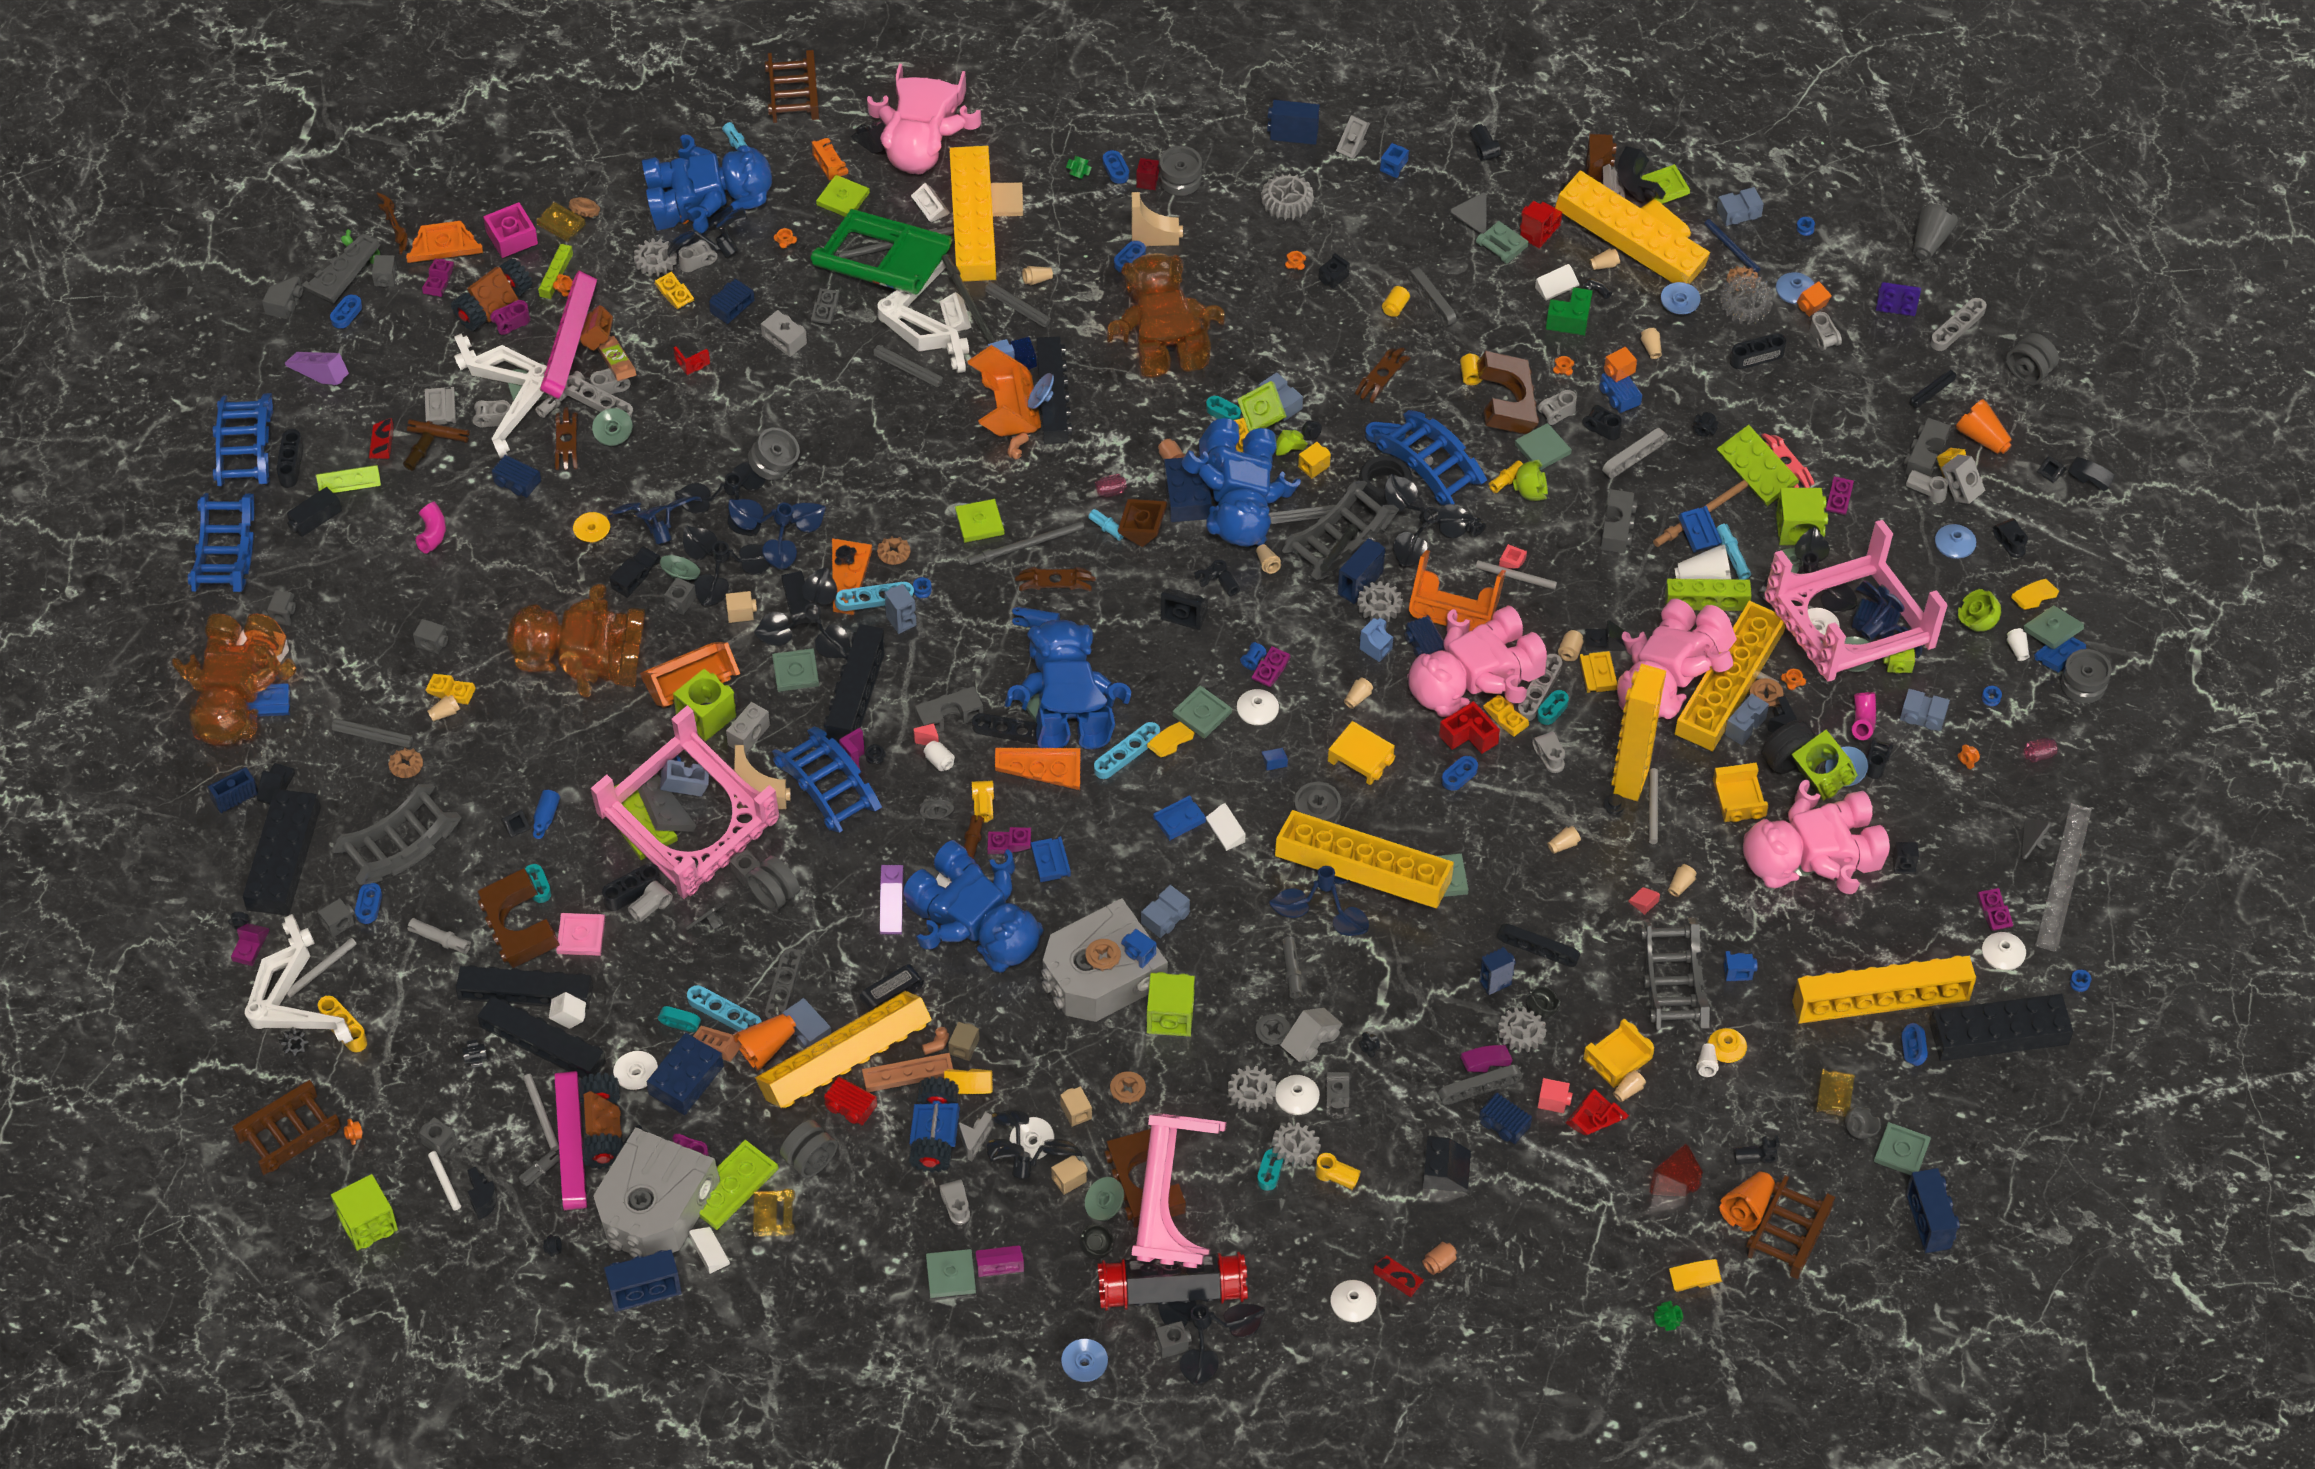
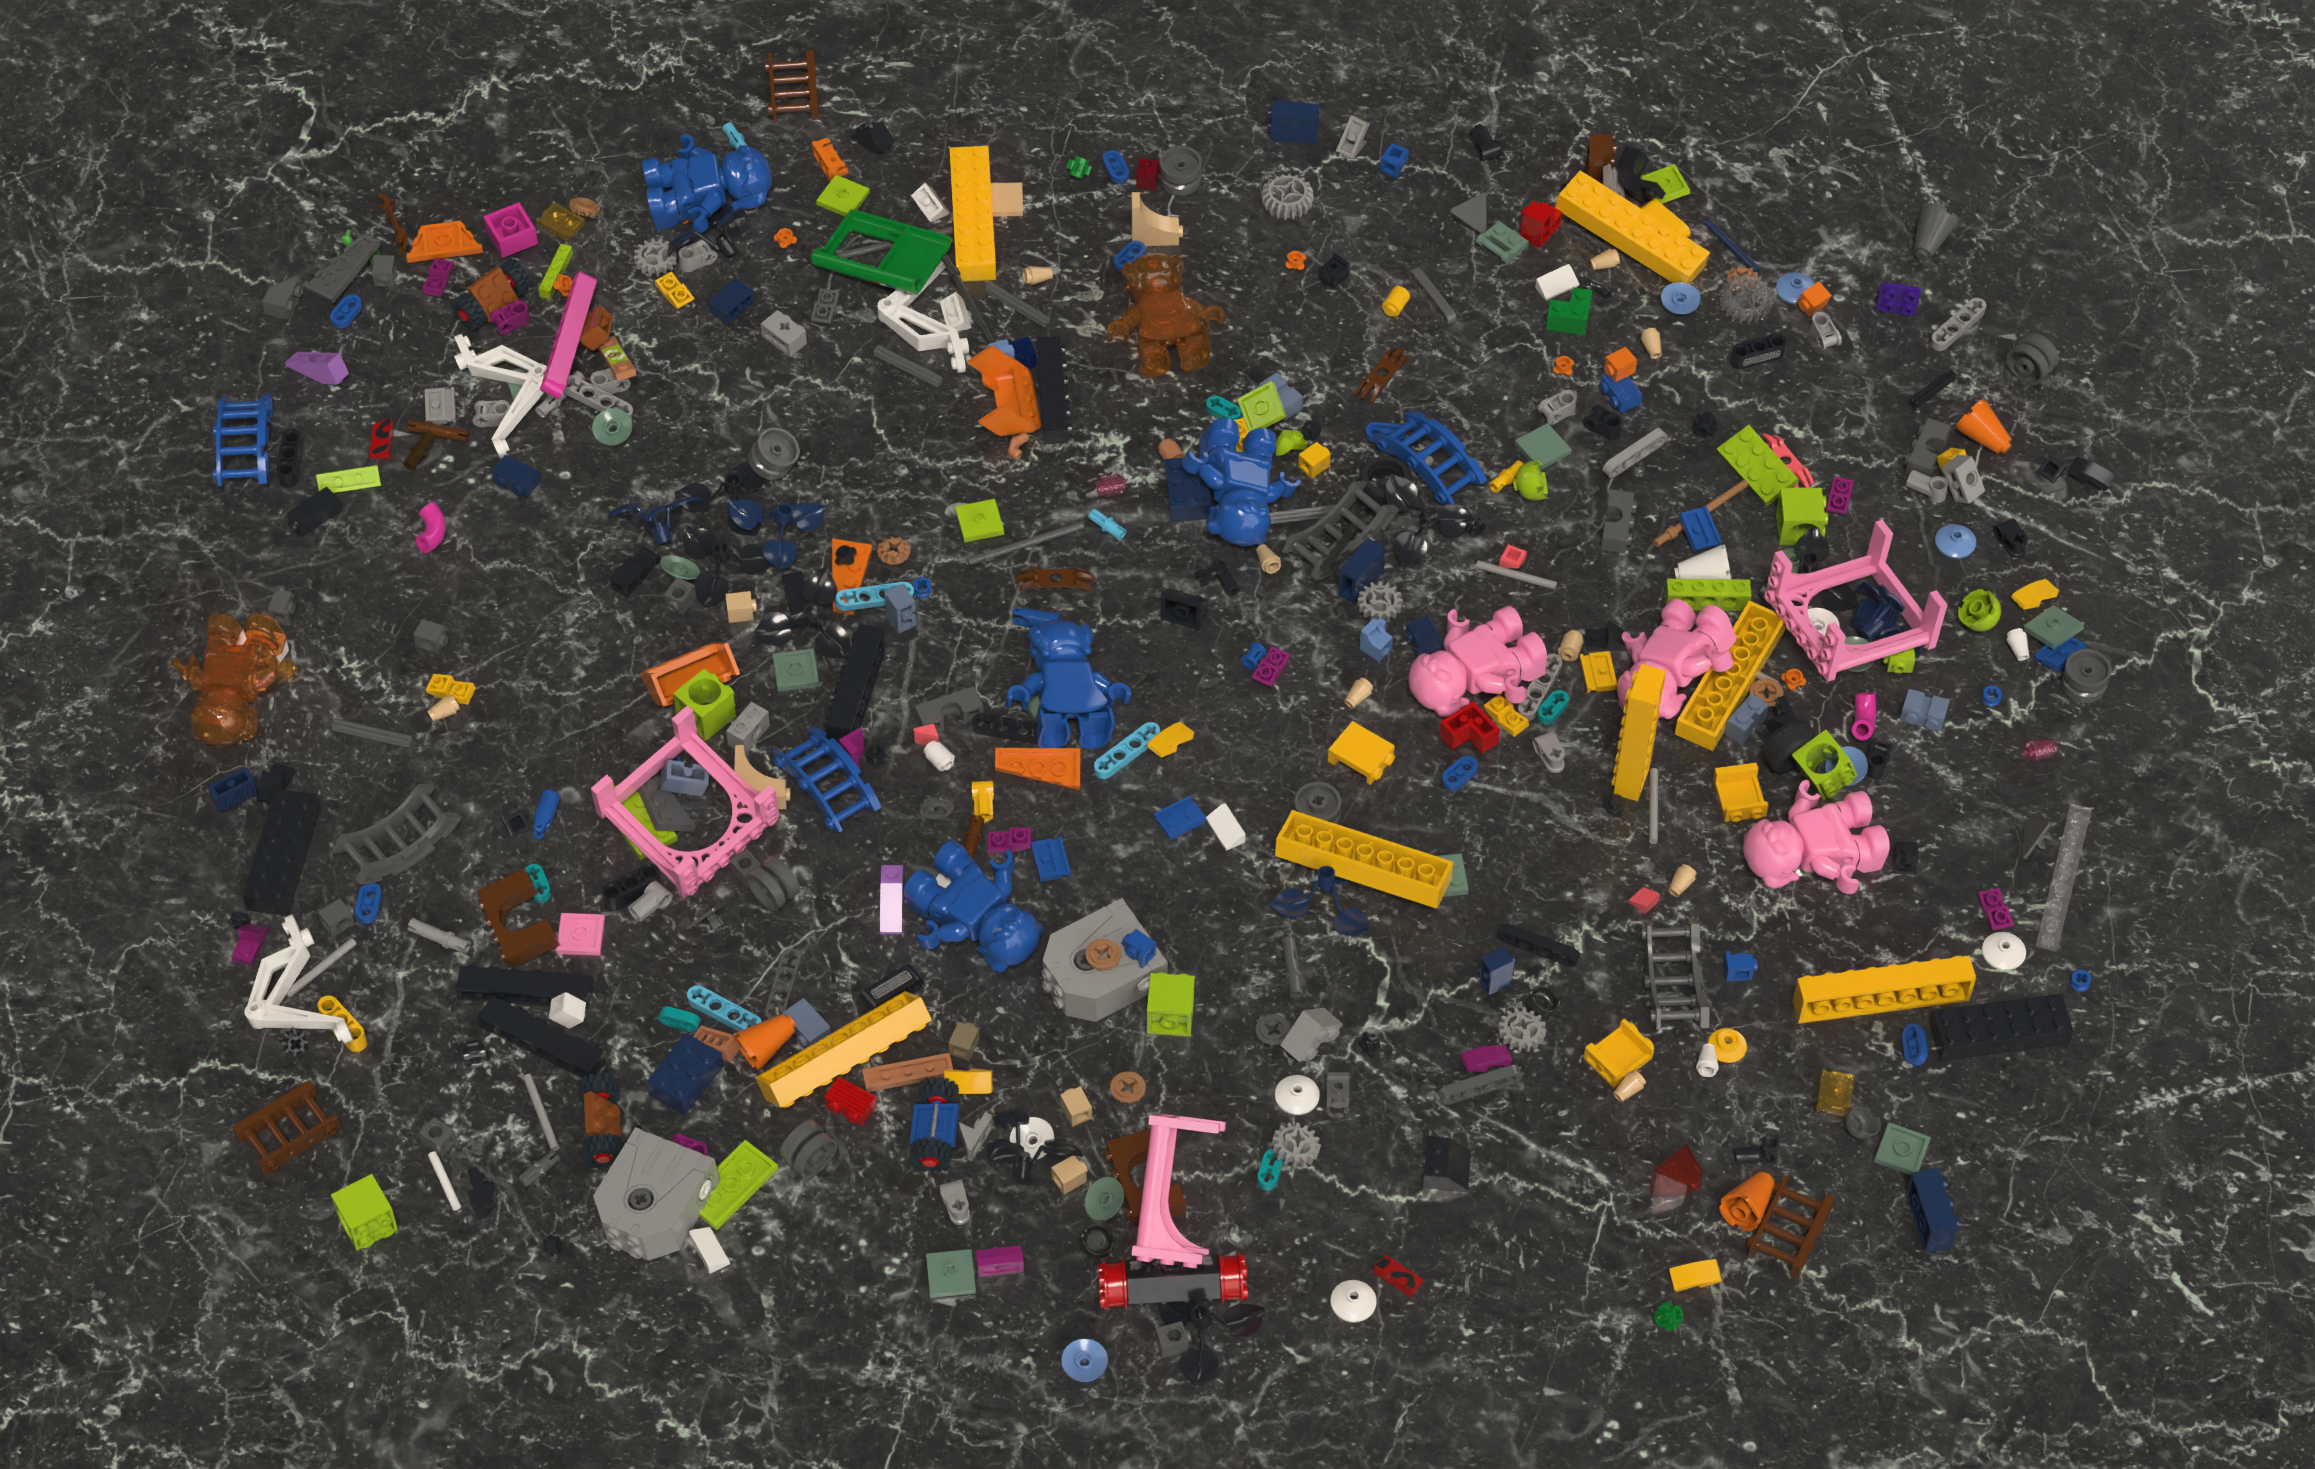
(243, 550): blue fence -> none
(273, 701): blue plate -> none
(353, 1131): orange plate -> none
(401, 769): medium nougat gear -> none
(569, 446): reddish brown piece -> none
(570, 1141): dark pink beam -> none
(586, 641): clear orange piece -> none
(591, 527): yellow piece -> none
(634, 1063): white dish -> none
(642, 1280): dark blue brick -> none
(692, 363): red bracket -> none
(766, 1213): clear yellow plate -> none
(921, 120): bright pink piece -> none
(938, 1043): nougat arm -> none
(1041, 391): medium blue dish -> none
(1142, 520): reddish brown slope -> none
(1166, 911): sand blue brick -> none
(1202, 712): sand green plate -> none
(1252, 1087): light grey gear -> none
(1257, 713): white dish -> none
(1275, 759): blue slope -> none
(1338, 1171): yellow piece -> none
(1437, 604): orange windscreen -> none
(1439, 1258): nougat brick -> none
(1469, 369): yellow brick -> none
(1505, 1118): dark blue brick -> none
(1515, 375): reddish brown arch -> none
(1554, 1096): coral brick -> none
(1565, 839): tan cone -> none
(1595, 1114): red slope -> none
(1733, 552): medium azure pin -> none
(1740, 207): sand blue brick -> none
(1809, 222): blue bush -> none
(1969, 756): orange plate -> none

